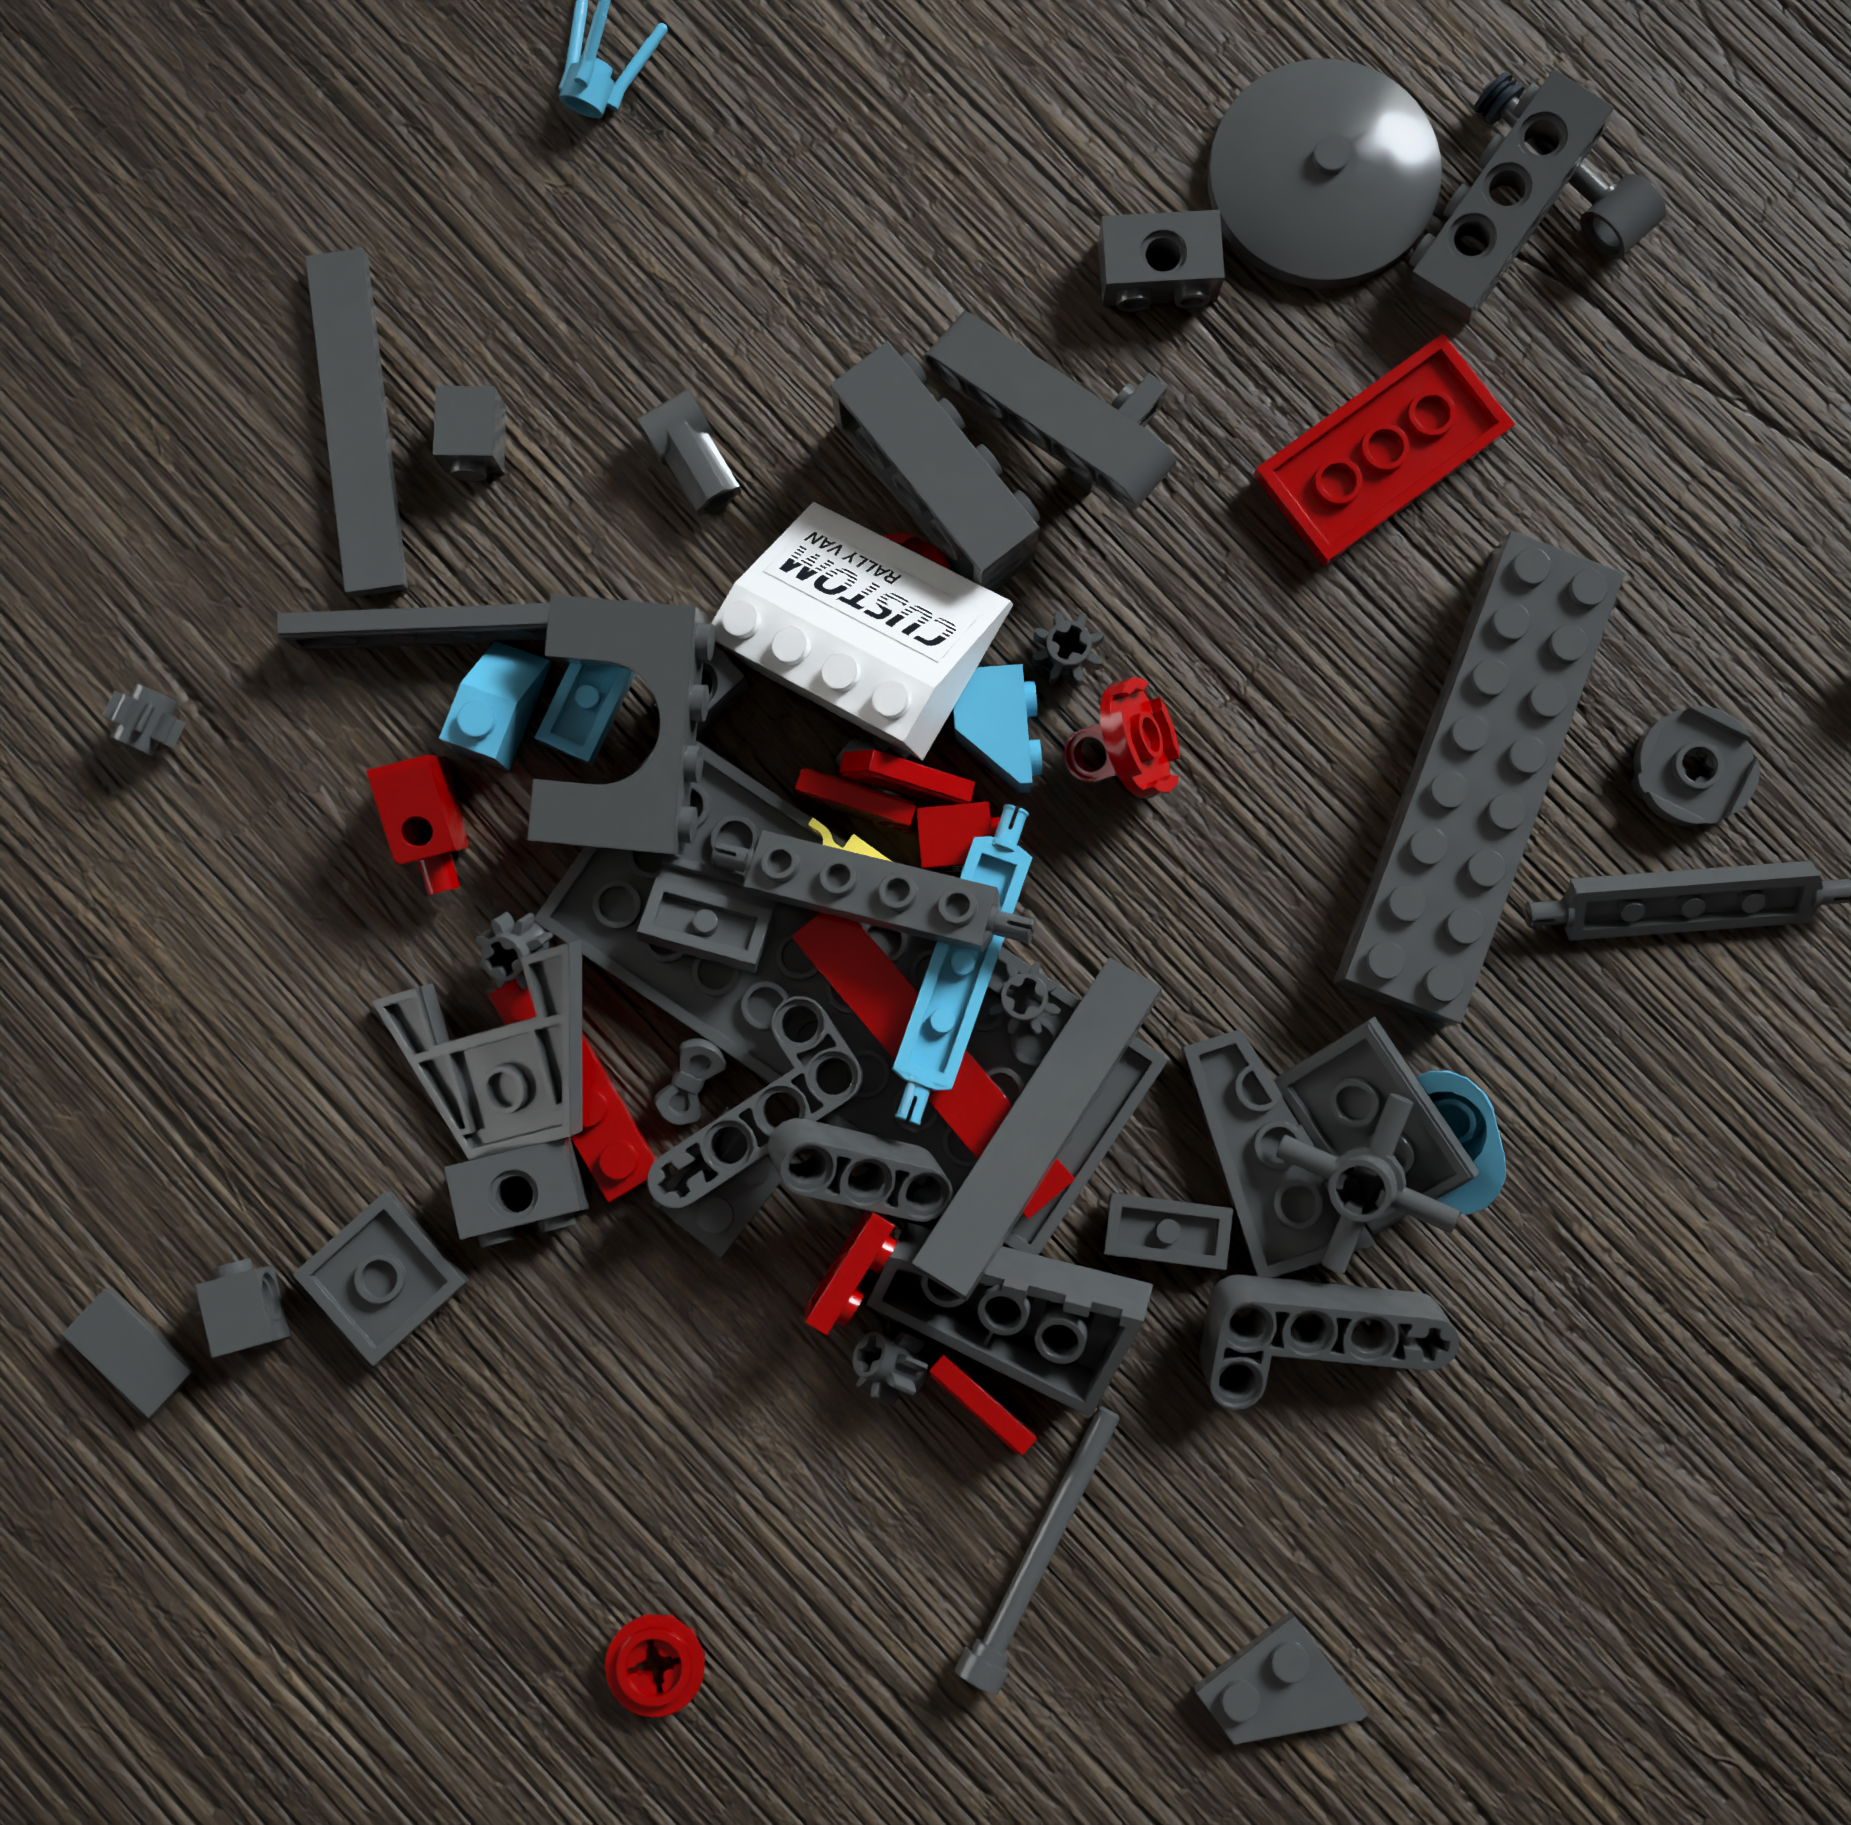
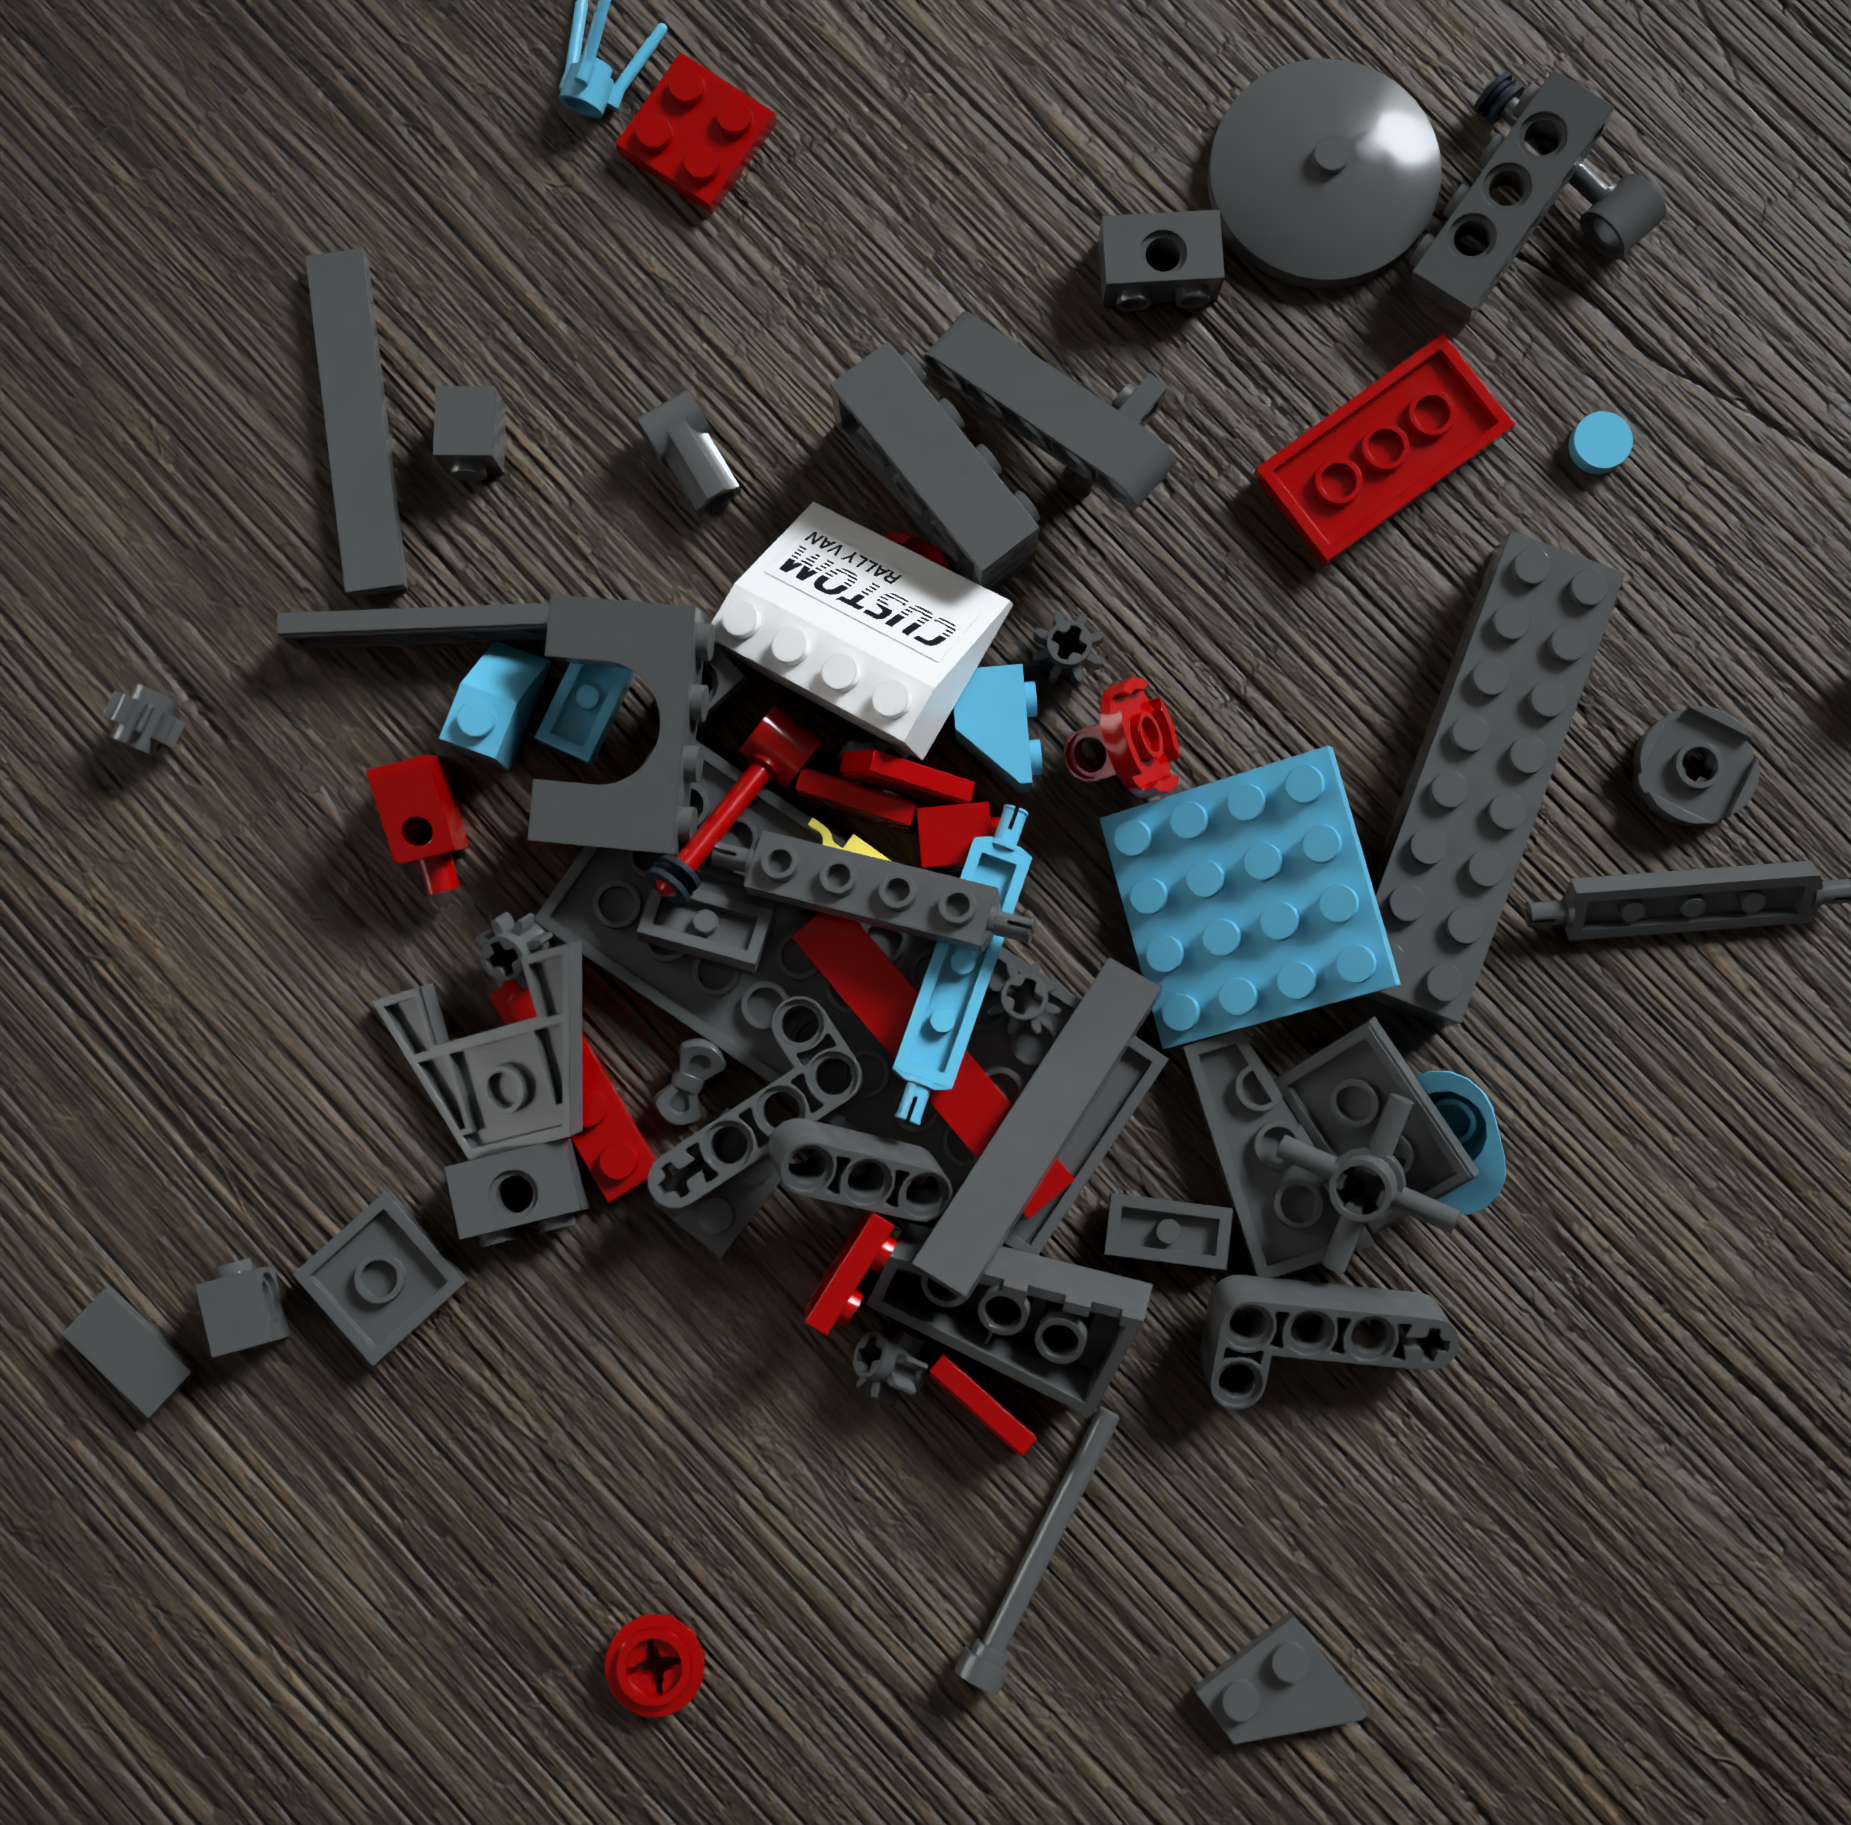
(696, 133): none -> red plate
(775, 753): none -> red piece
(1250, 898): none -> medium azure plate
(1600, 442): none -> medium azure tile

